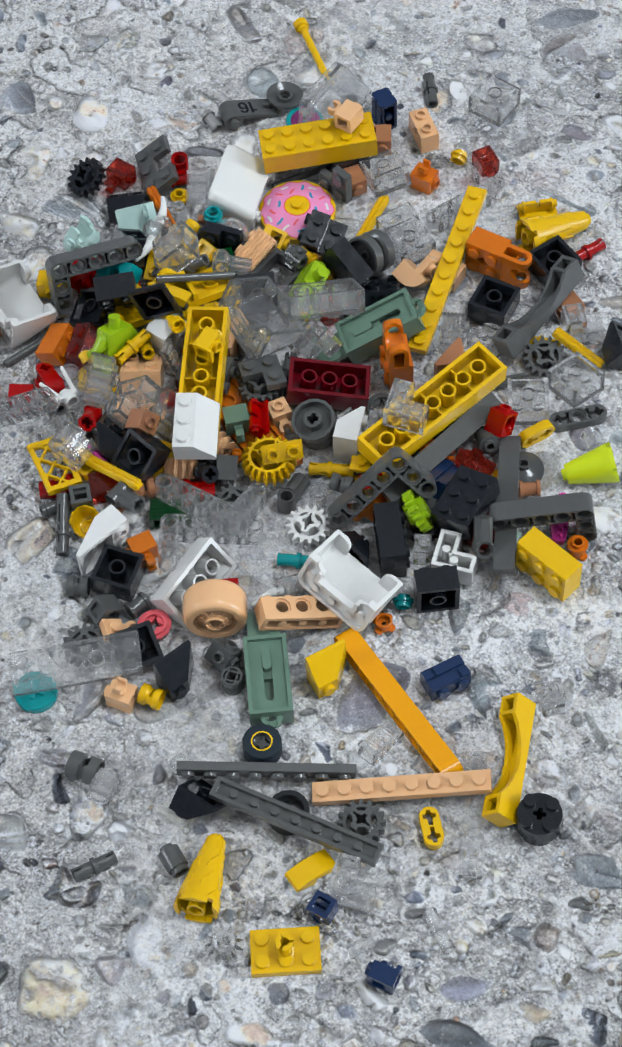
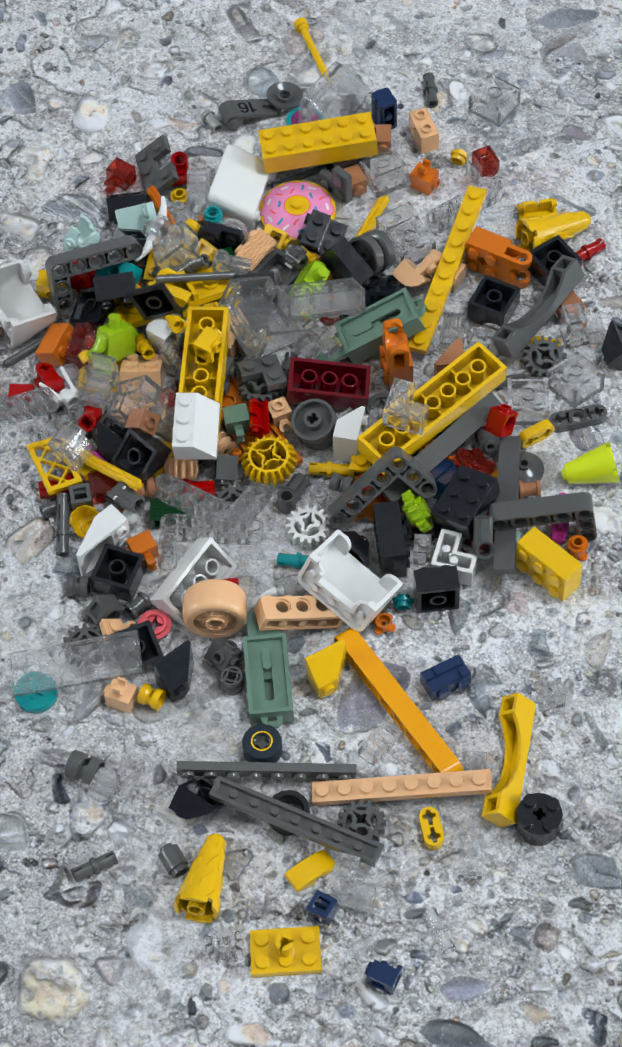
(86, 177): black gear -> none
(132, 346): yellow pin -> none
(206, 472): black bush -> none
(282, 451): yellow hinge -> none
(347, 115): light nougat brick -> none
(574, 345): yellow axle -> none

